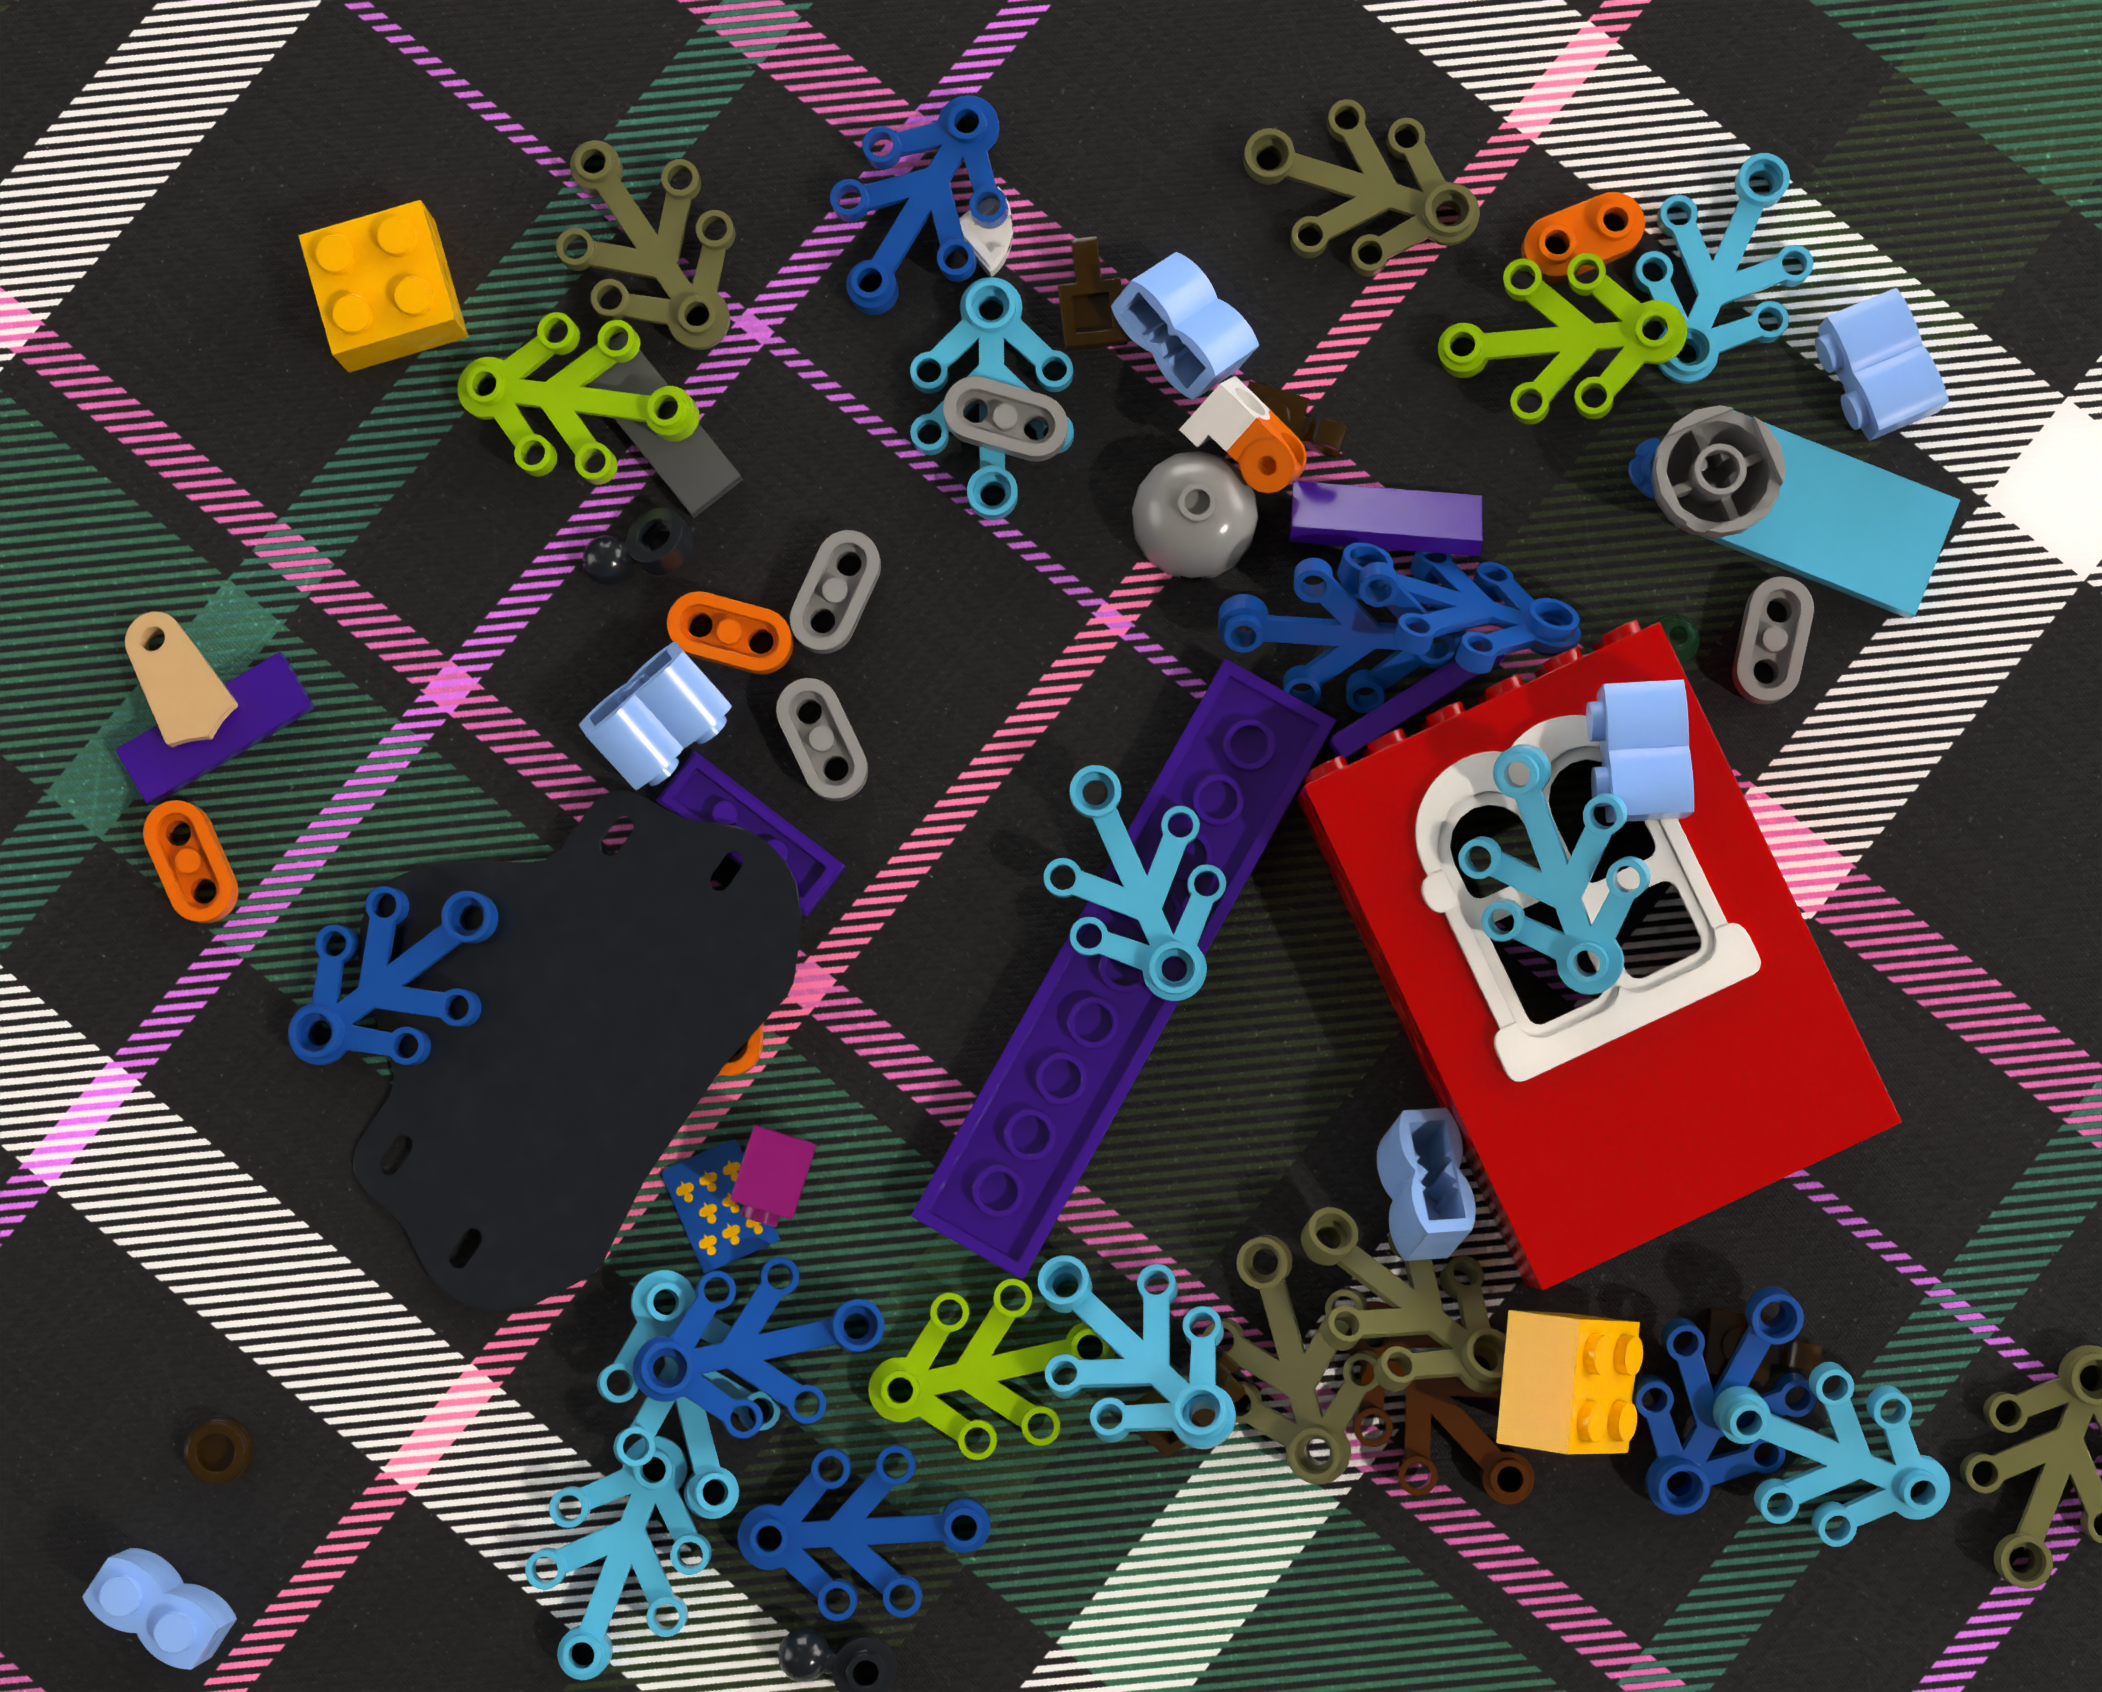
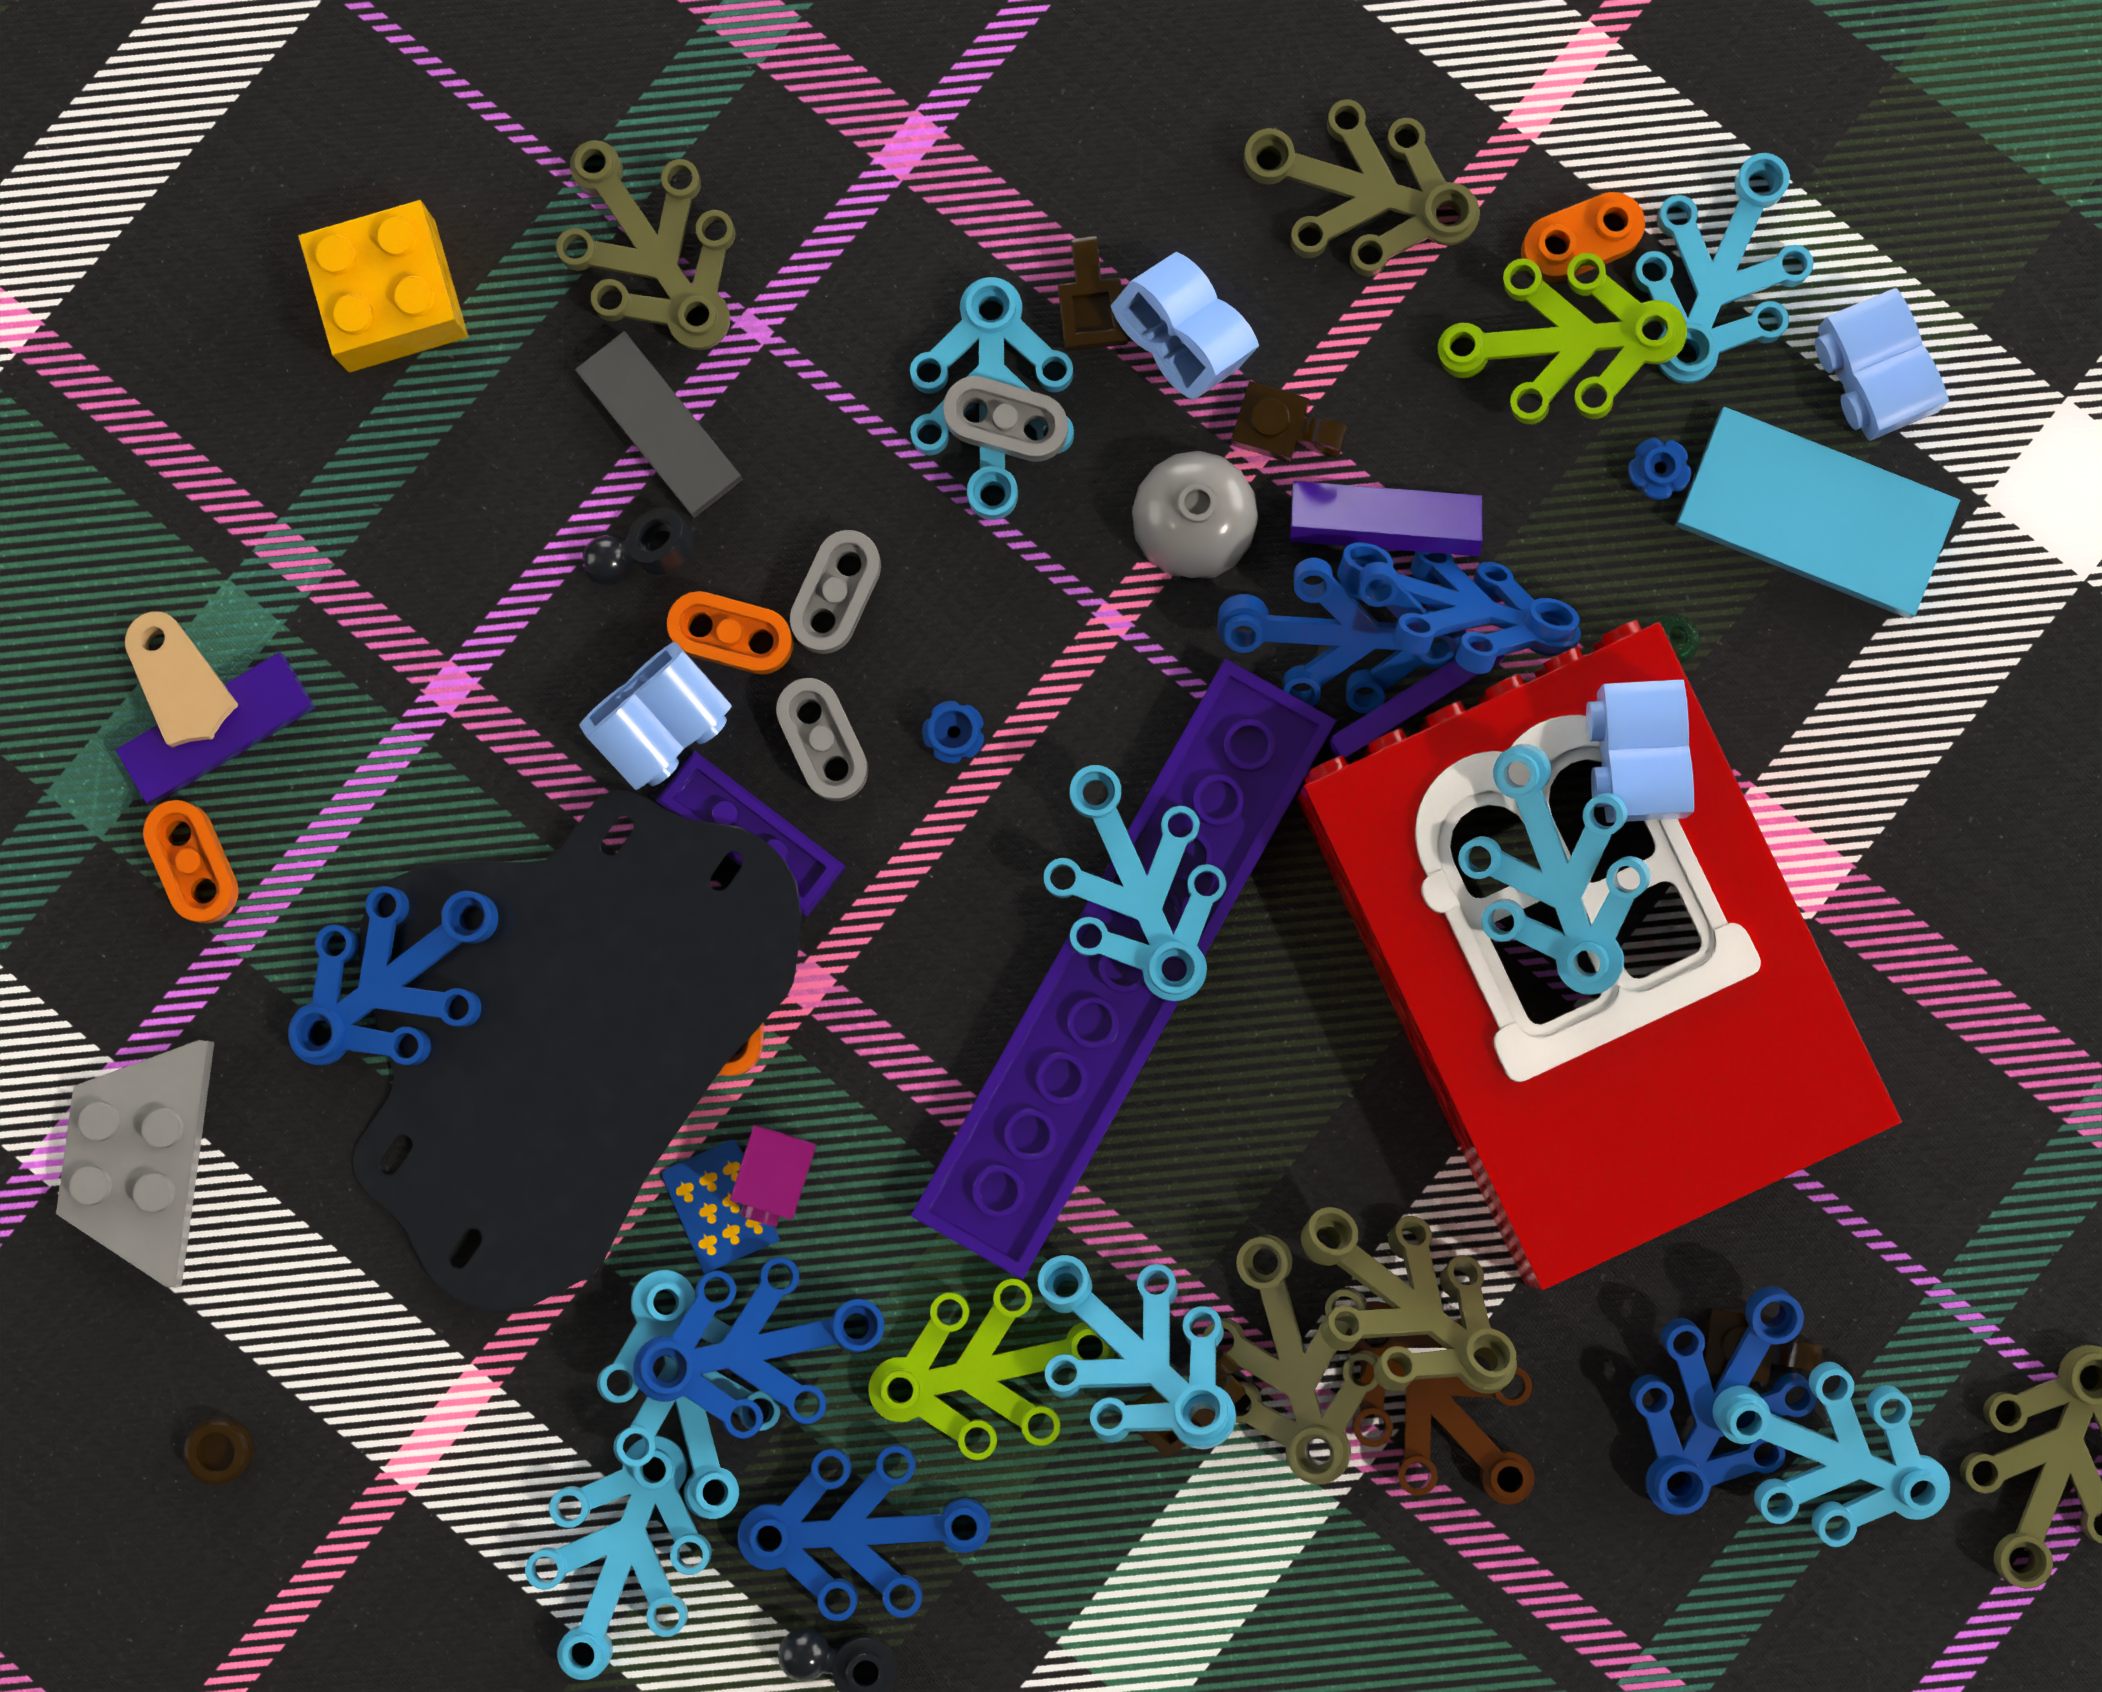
(137, 1158): none -> light grey wing
(147, 1597): light blue brick -> none
(566, 396): lime plant -> none
(925, 193): blue plant -> none
(948, 715): none -> blue plate
(988, 244): white tile -> none
(1250, 434): leg -> none
(1429, 1192): light blue brick -> none
(1569, 1383): yellow brick -> none
(1717, 472): light grey cylinder -> none
(1772, 642): light grey plate -> none

